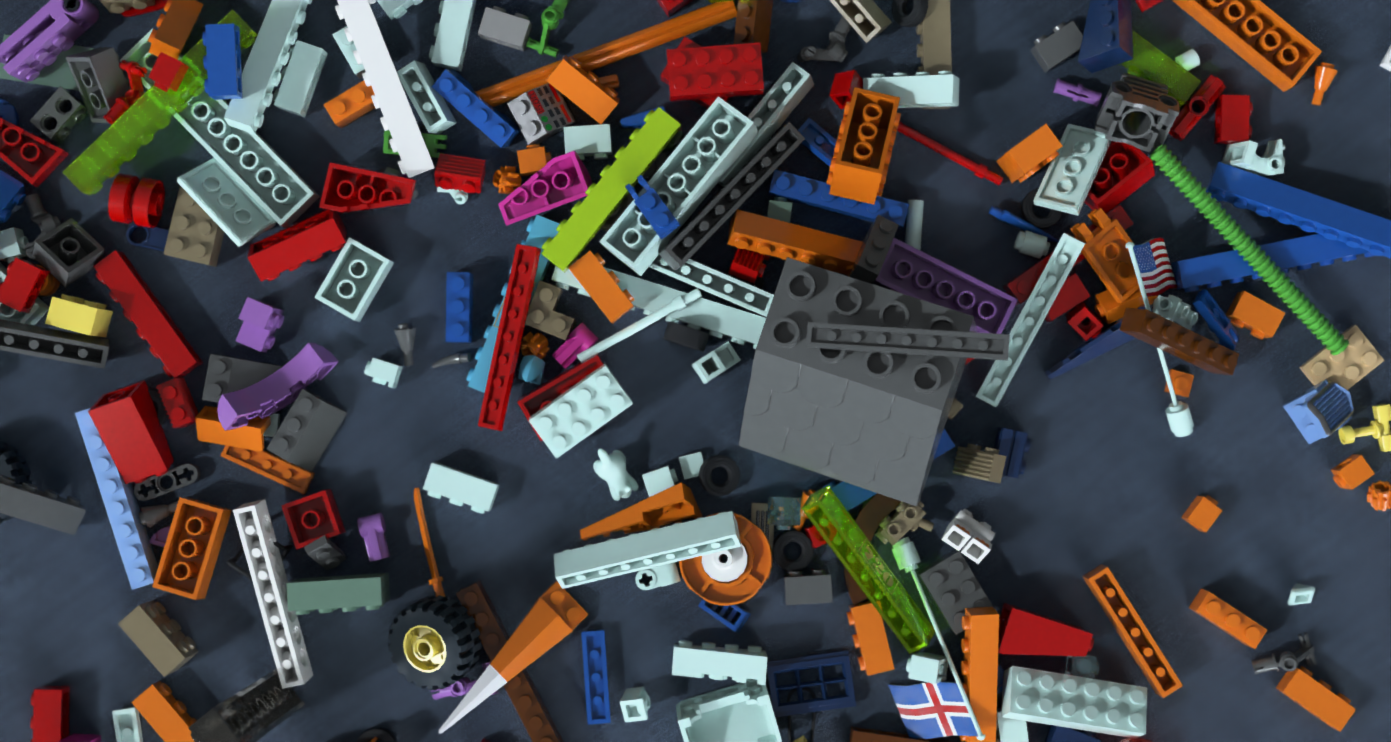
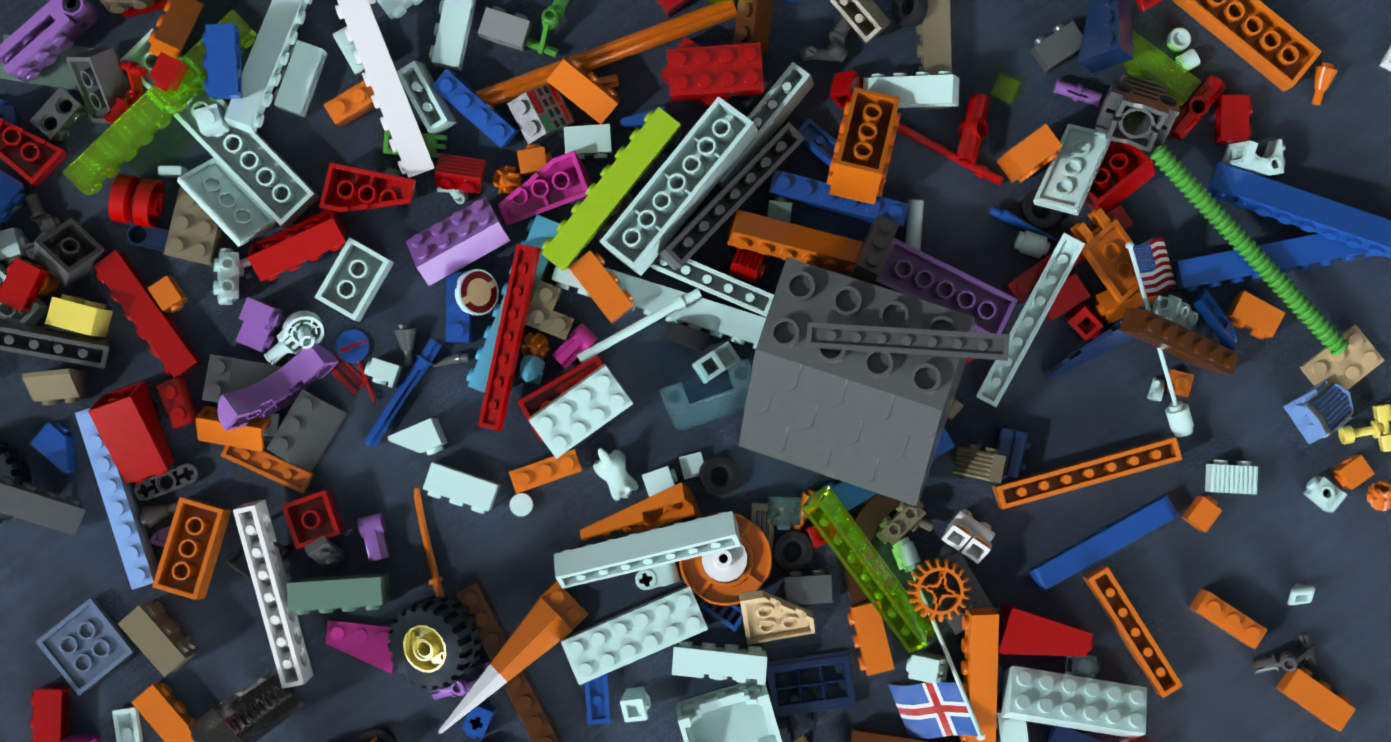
(56, 385): none -> dark tan slope
(57, 446): none -> blue slope
(85, 646): none -> sand blue plate
(168, 294): none -> orange brick
(171, 171): none -> light aqua tile
(211, 120): none -> light aqua brick
(228, 271): none -> light aqua brick
(296, 335): none -> light aqua pin
(347, 376): none -> sticker
(352, 348): none -> blue piece
(362, 641): none -> dark pink wing
(403, 392): none -> blue axle
(422, 437): none -> light aqua slope
(457, 241): none -> medium lavender brick
(476, 292): none -> tile
(485, 713): none -> blue brick
(521, 504): none -> light aqua tile
(546, 471): none -> orange brick
(634, 634): none -> light aqua brick
(654, 209): blue hinge -> none
(691, 415): none -> clear light blue windscreen
(773, 618): none -> tan plate
(936, 600): none -> orange gear
(973, 129): none -> red piece
(1005, 88): none -> clear neon green tile
(1087, 472): none -> orange brick
(1103, 542): none -> blue beam
(1156, 390): none -> light aqua tile
(1178, 39): none -> light aqua tile
(1231, 478): none -> light aqua brick
(1315, 493): none -> light aqua brick

